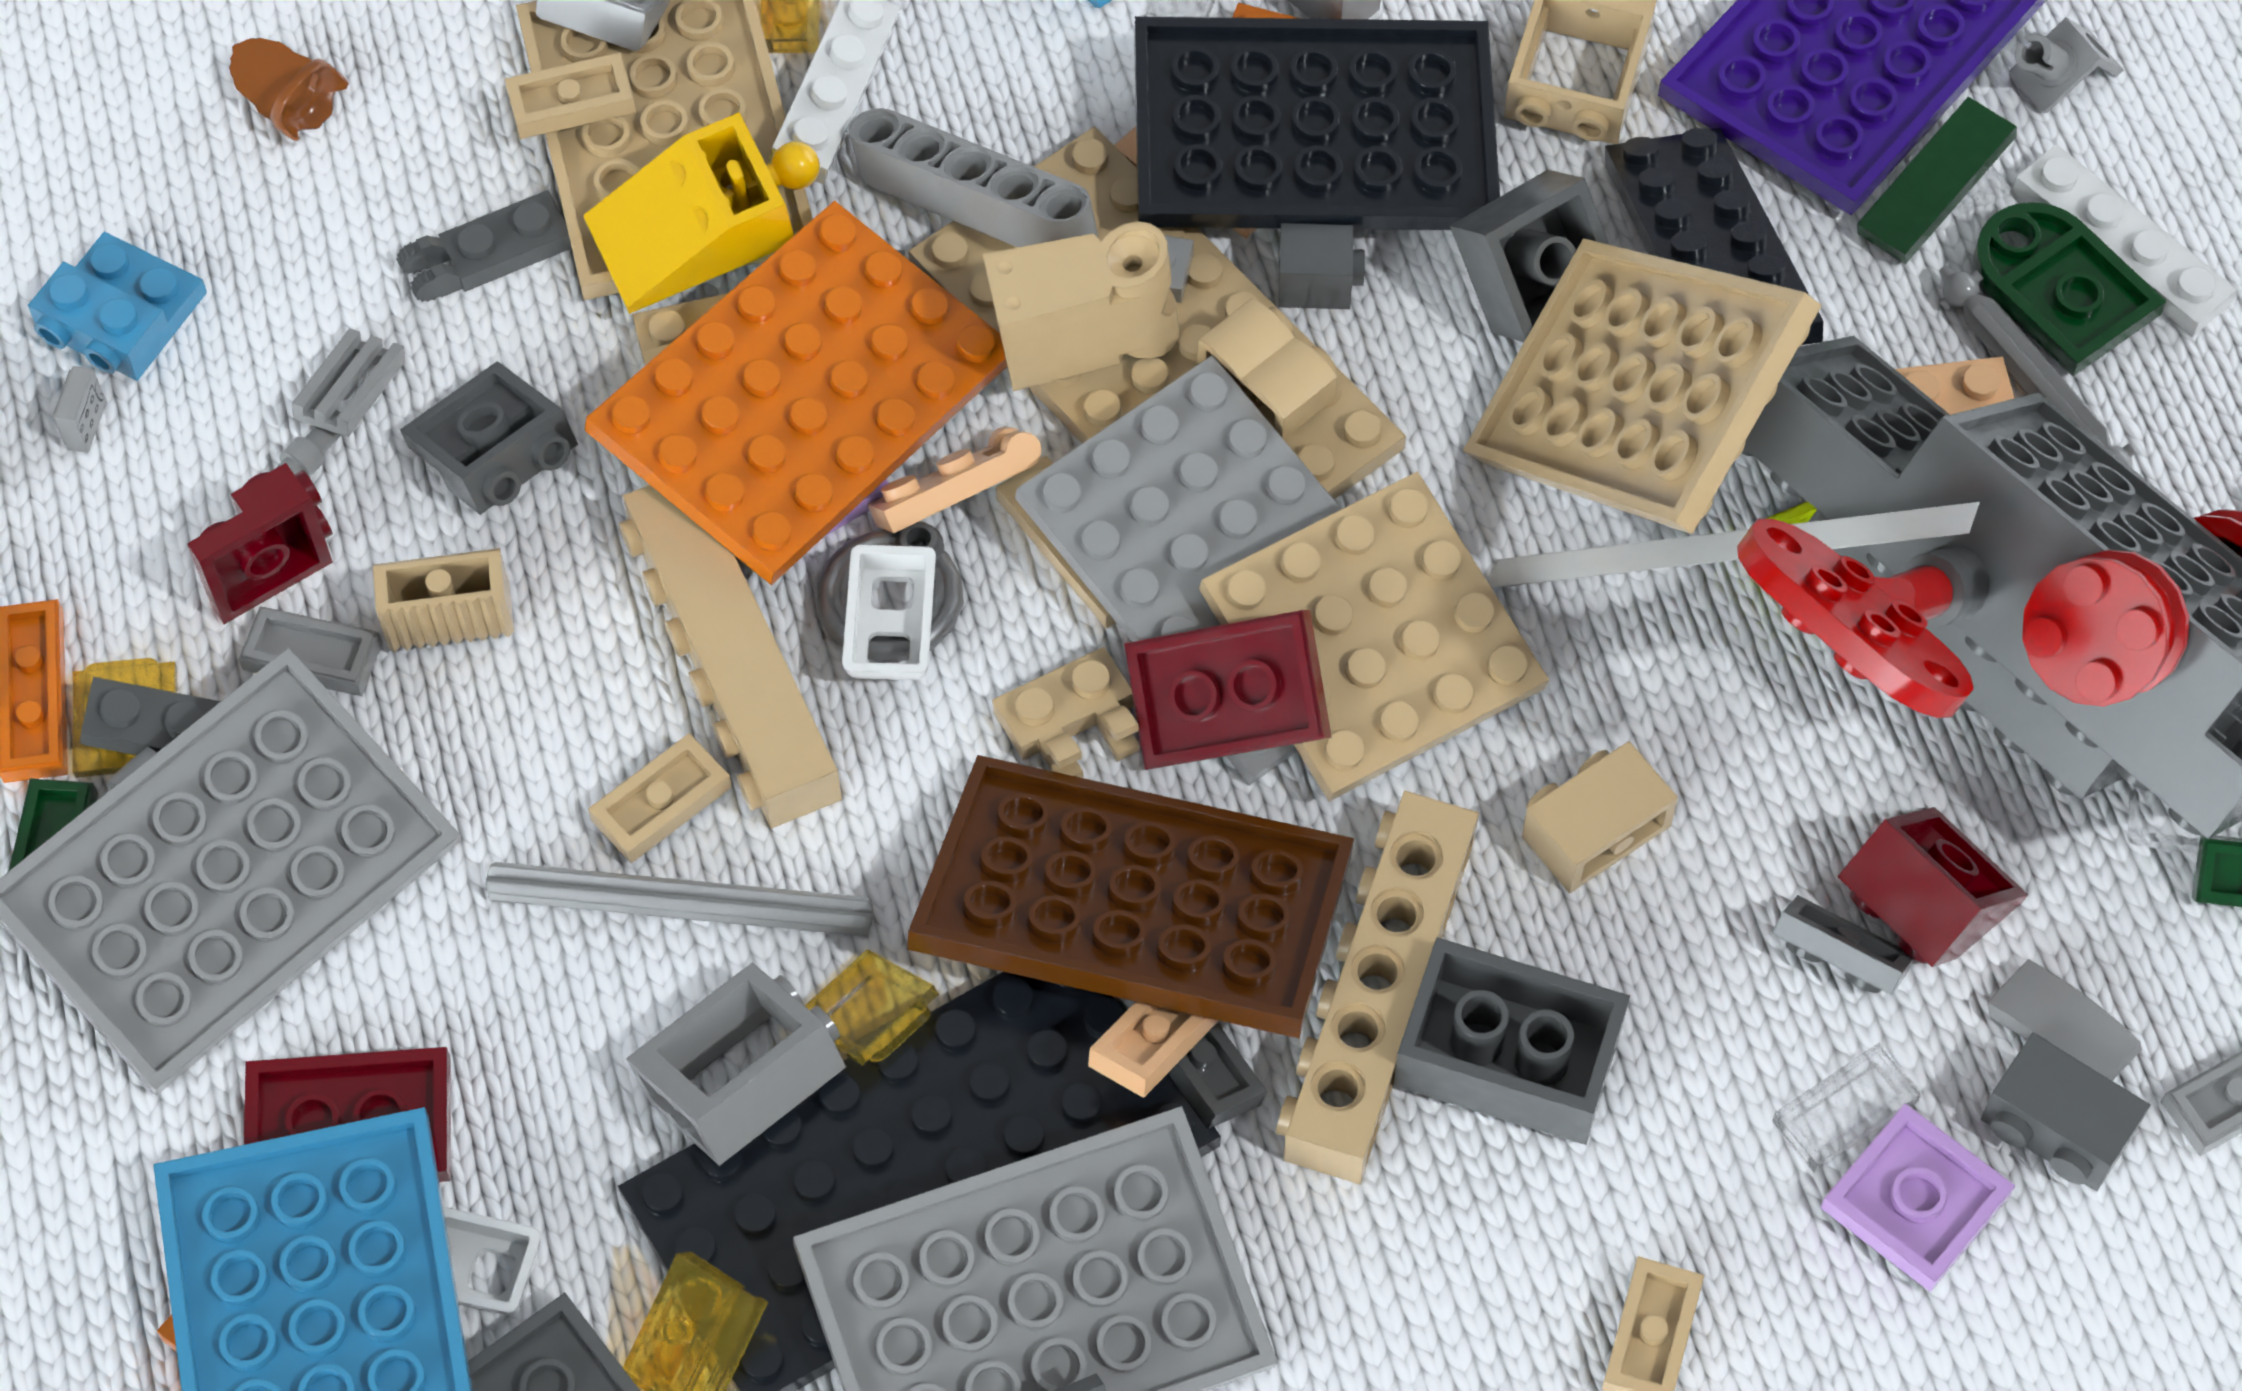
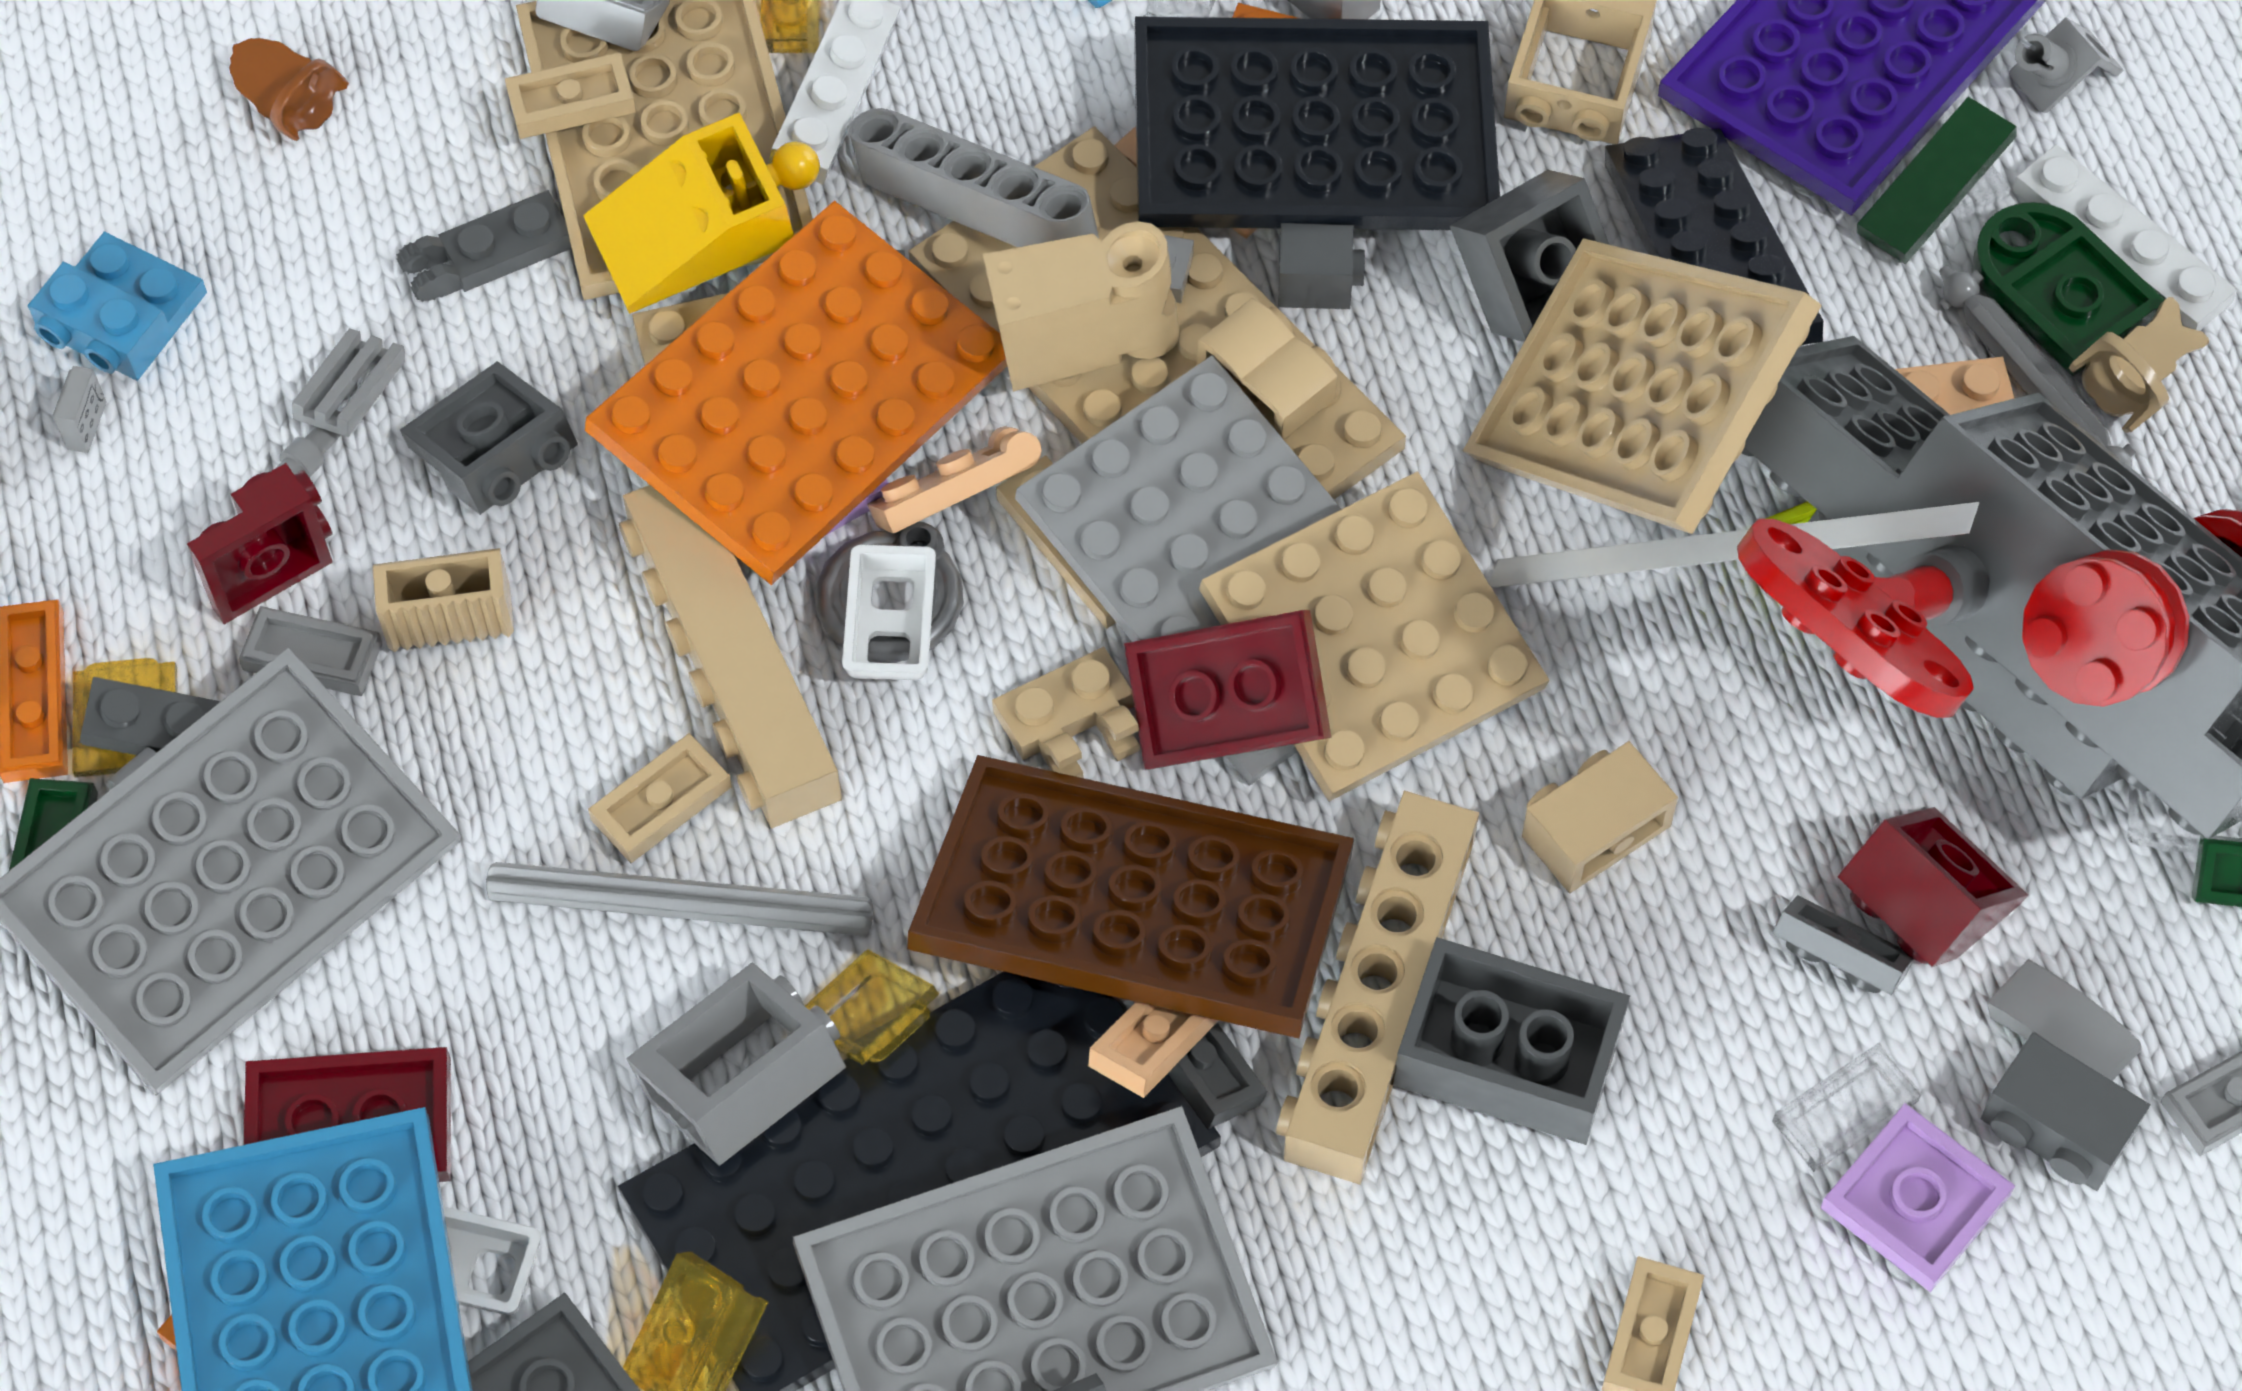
(2128, 371): none -> tan hair

